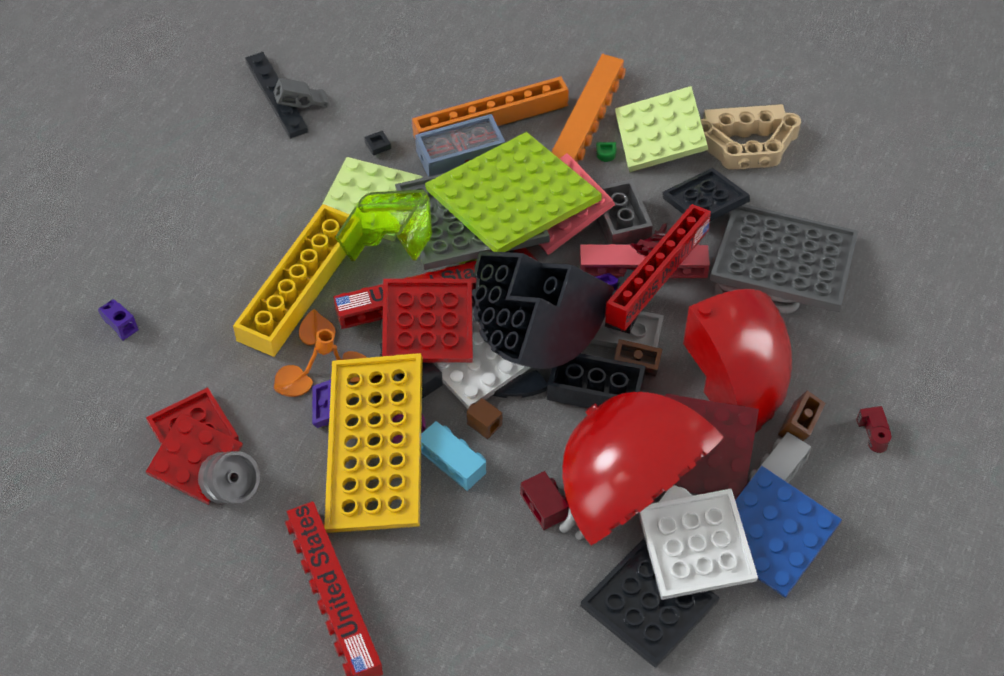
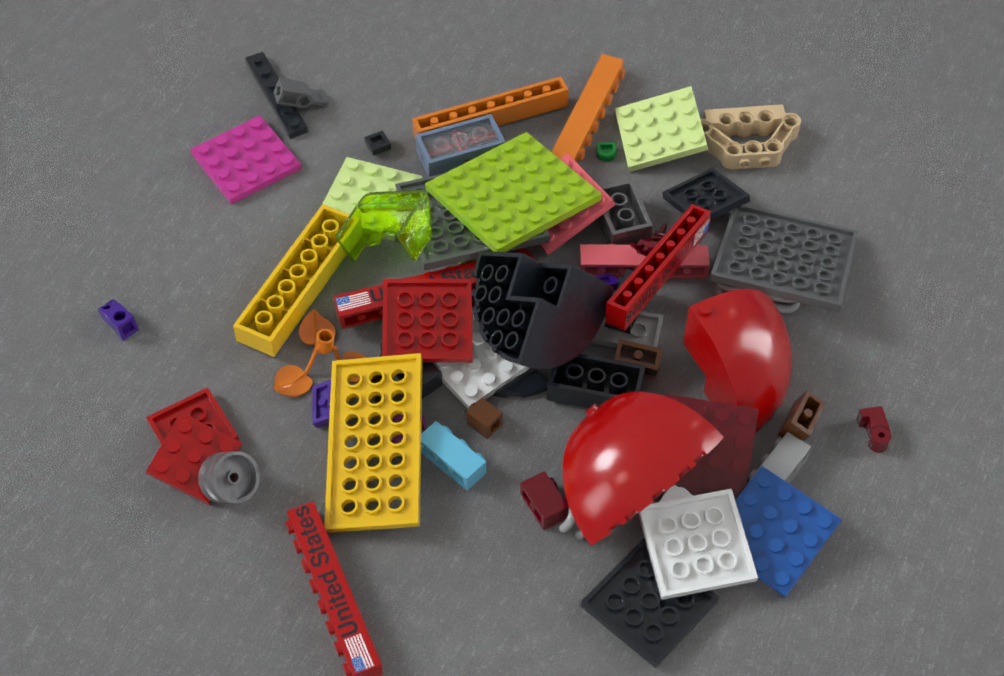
(245, 159): none -> dark pink plate

